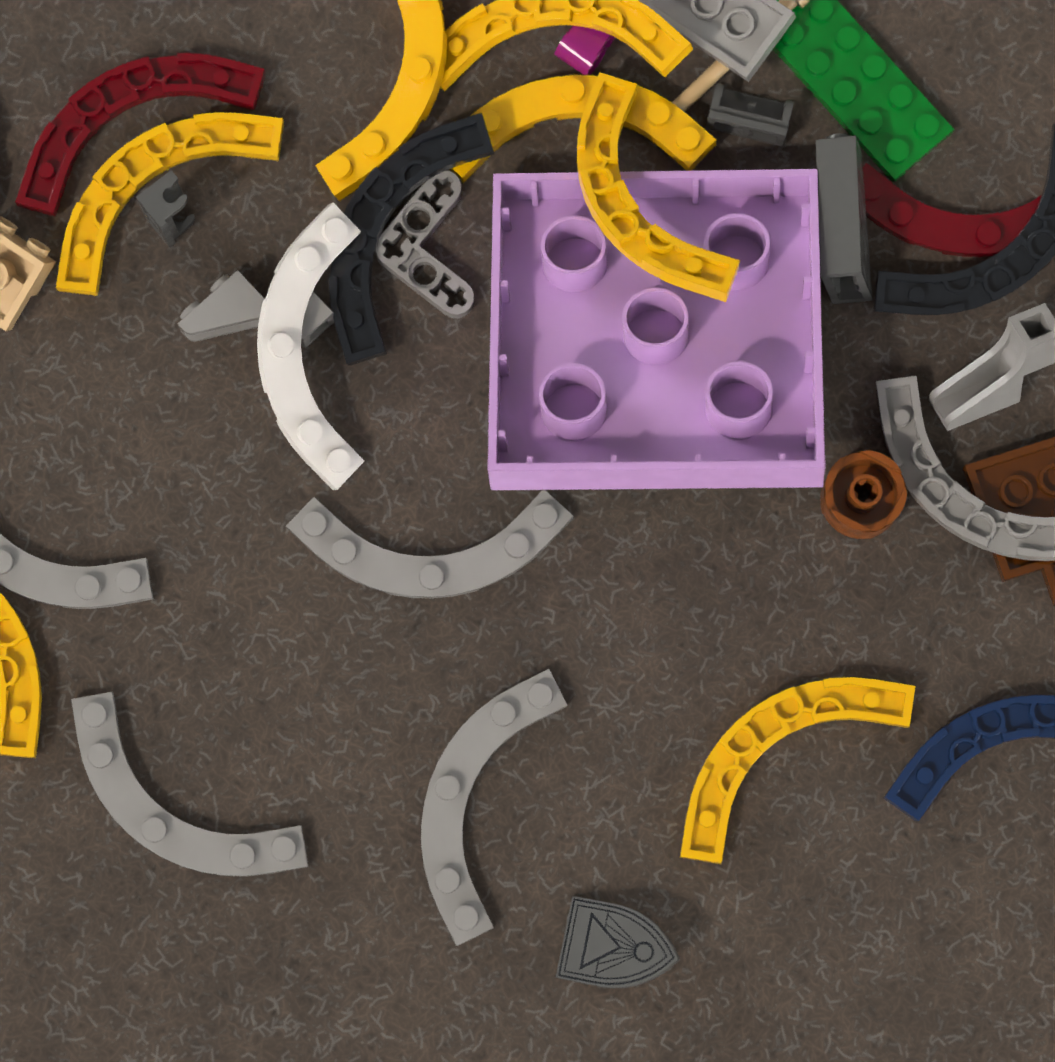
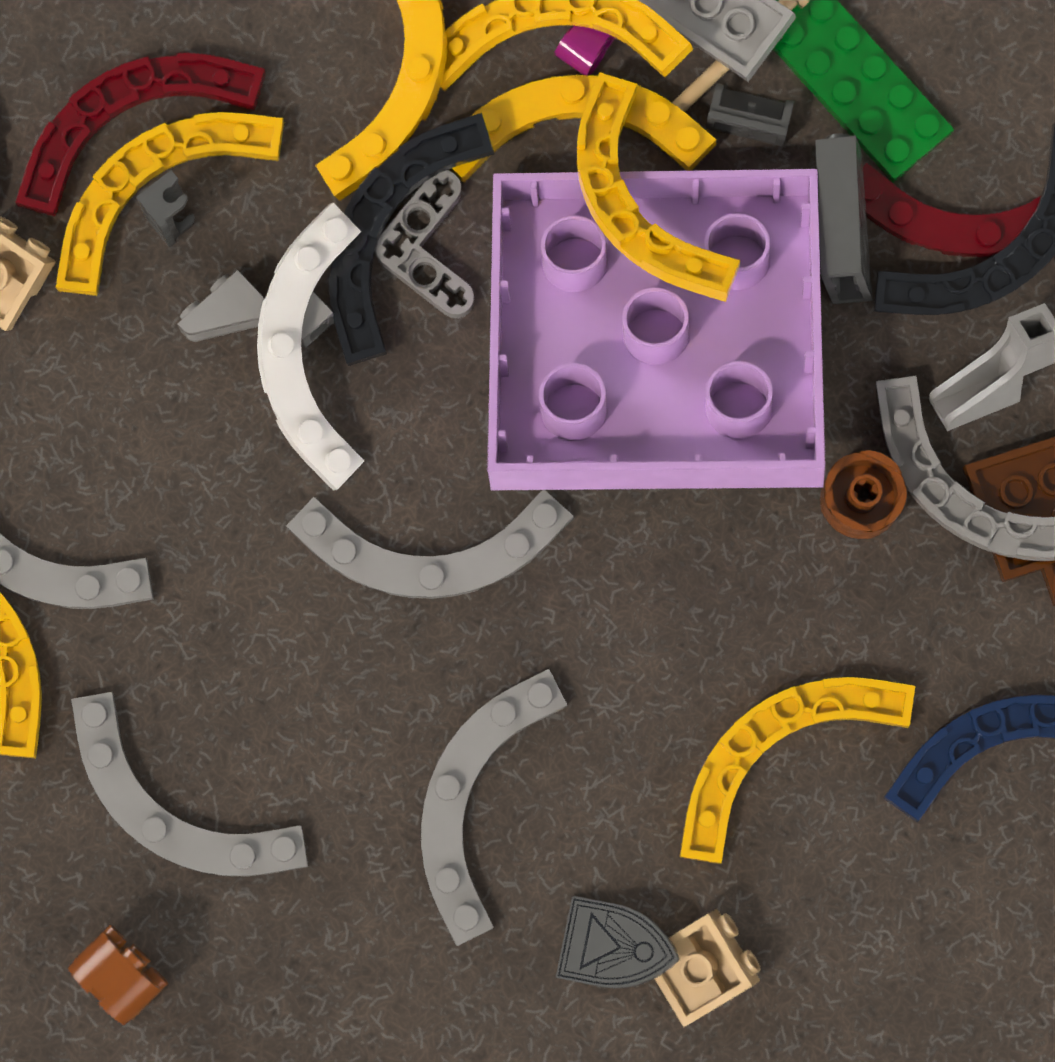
(117, 975): none -> dark orange brick
(709, 967): none -> tan plate

